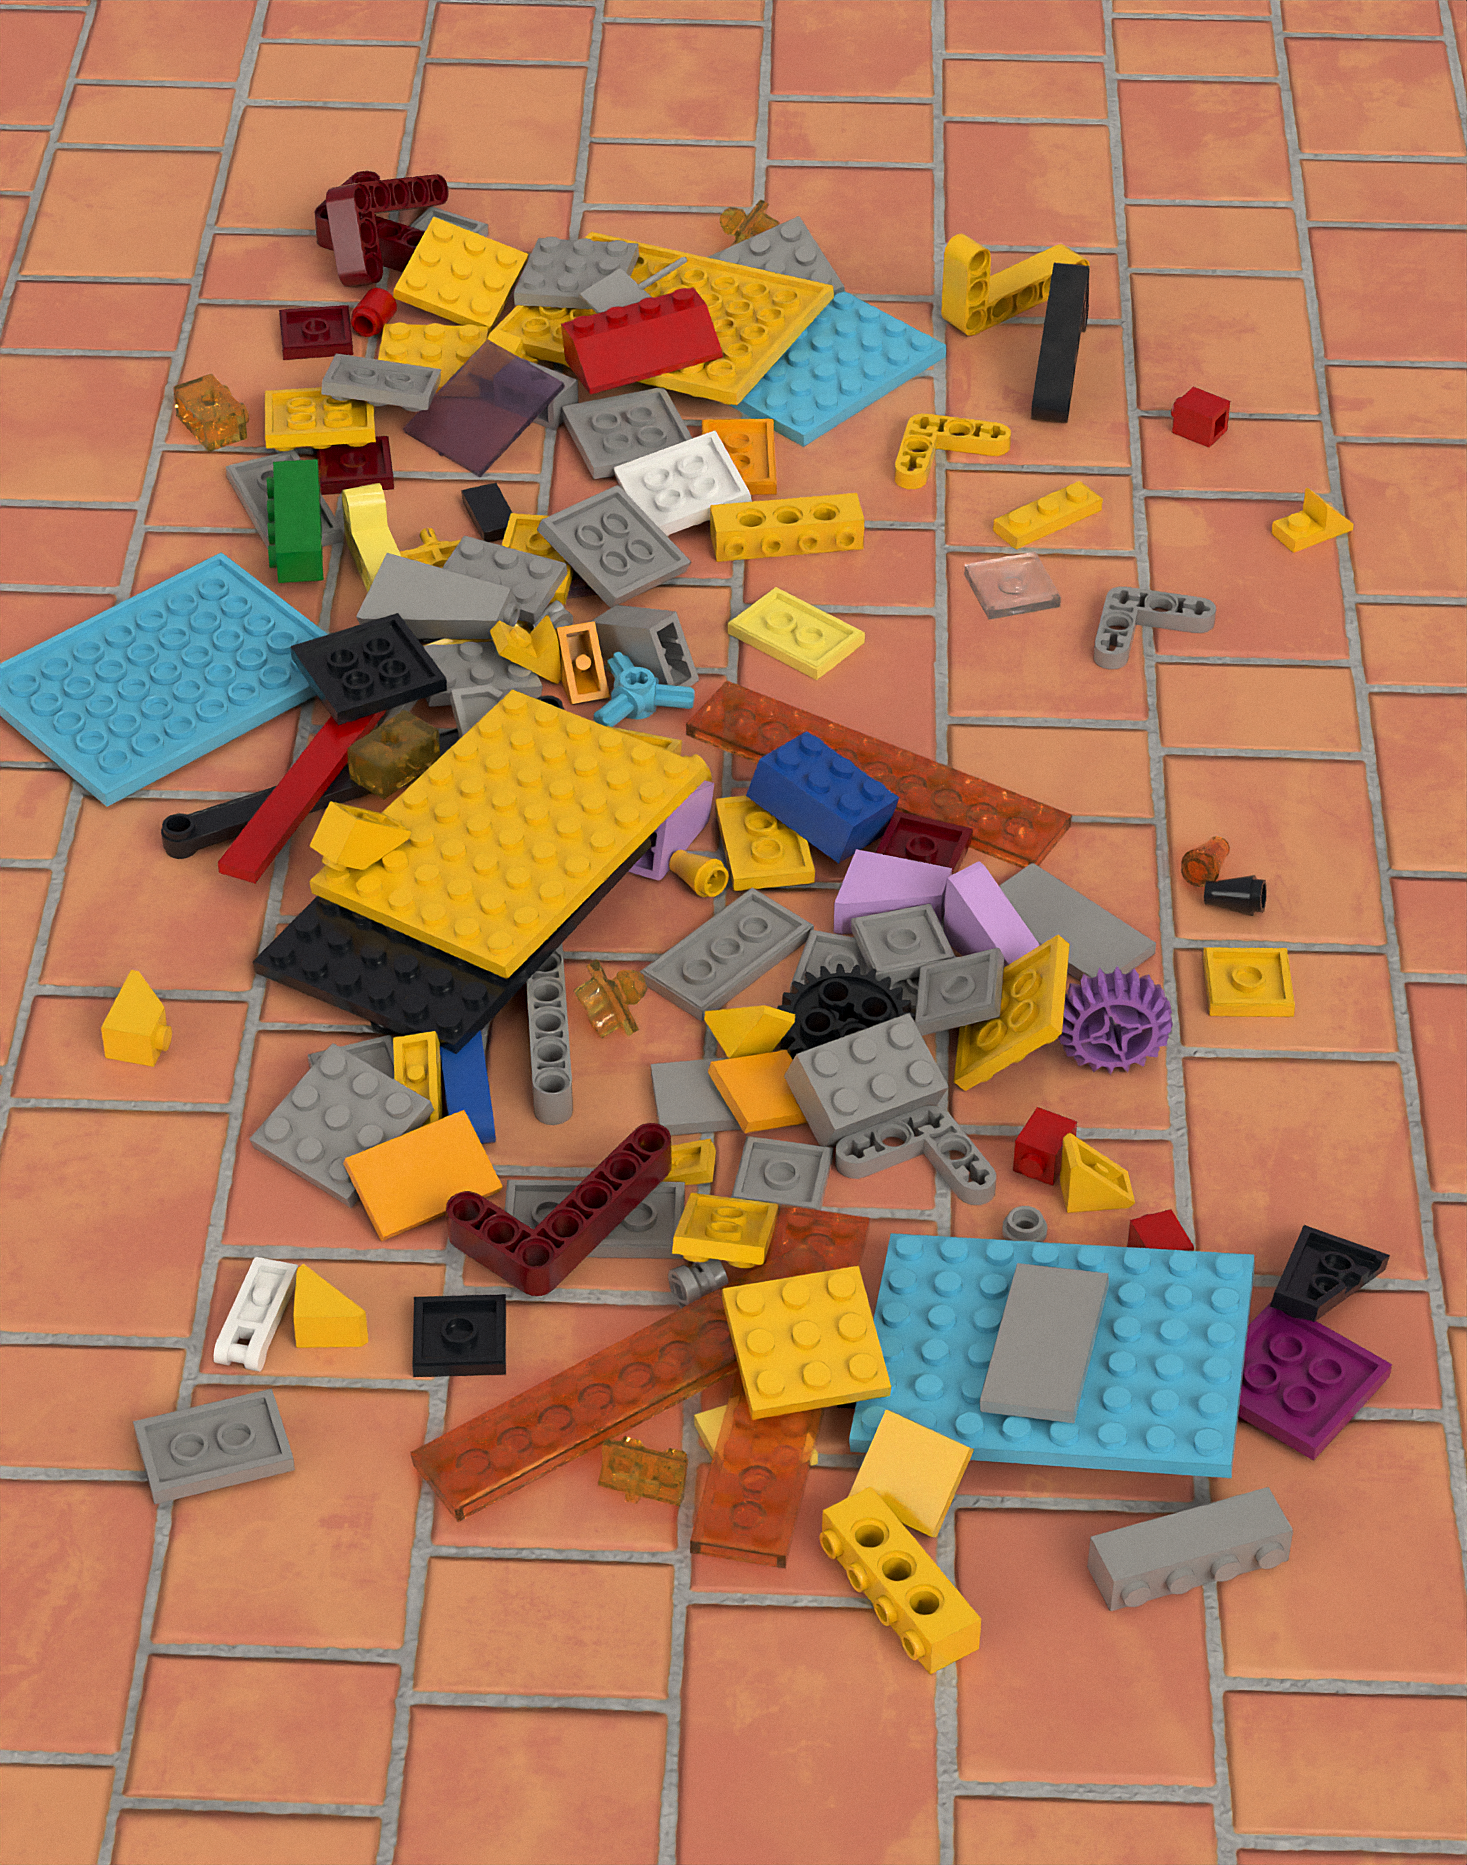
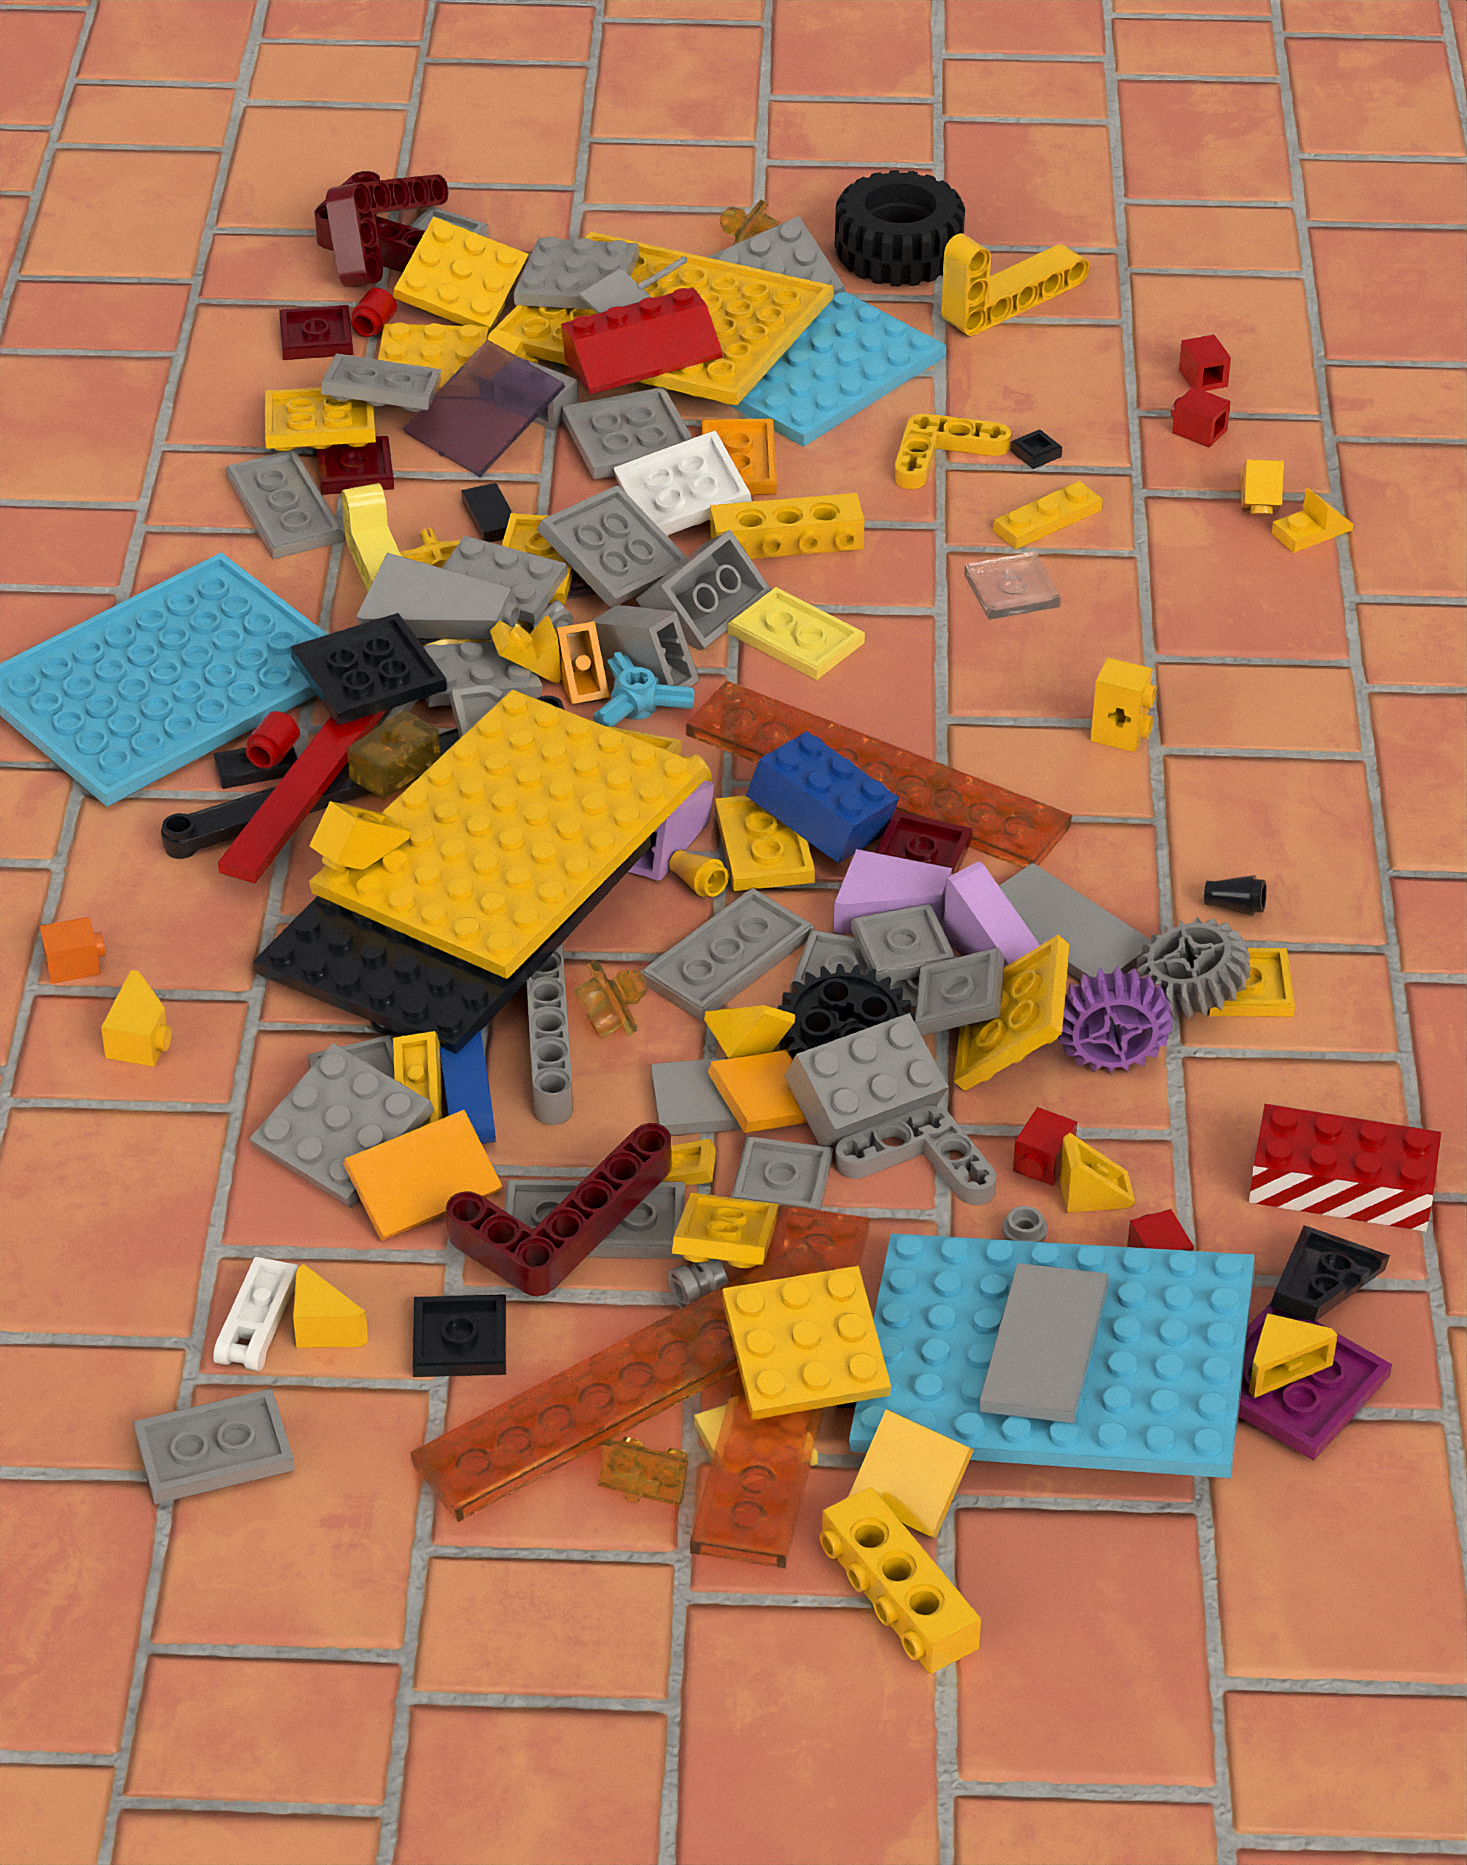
(72, 949): none -> orange brick
(210, 412): clear yellow brick -> none
(237, 770): none -> black tile
(272, 739): none -> red brick
(295, 521): green brick -> none
(708, 589): none -> light grey slope
(897, 226): none -> black tyre
(1036, 449): none -> black tile
(1062, 329): black beam -> none
(1122, 705): none -> yellow brick
(1134, 607): light grey beam -> none
(1189, 1549): light grey brick -> none
(1205, 363): none -> red brick
(1205, 861): clear orange cone -> none
(1217, 959): none -> light grey gear
(1261, 486): none -> yellow slope
(1289, 1353): none -> yellow slope
(1345, 1167): none -> red brick

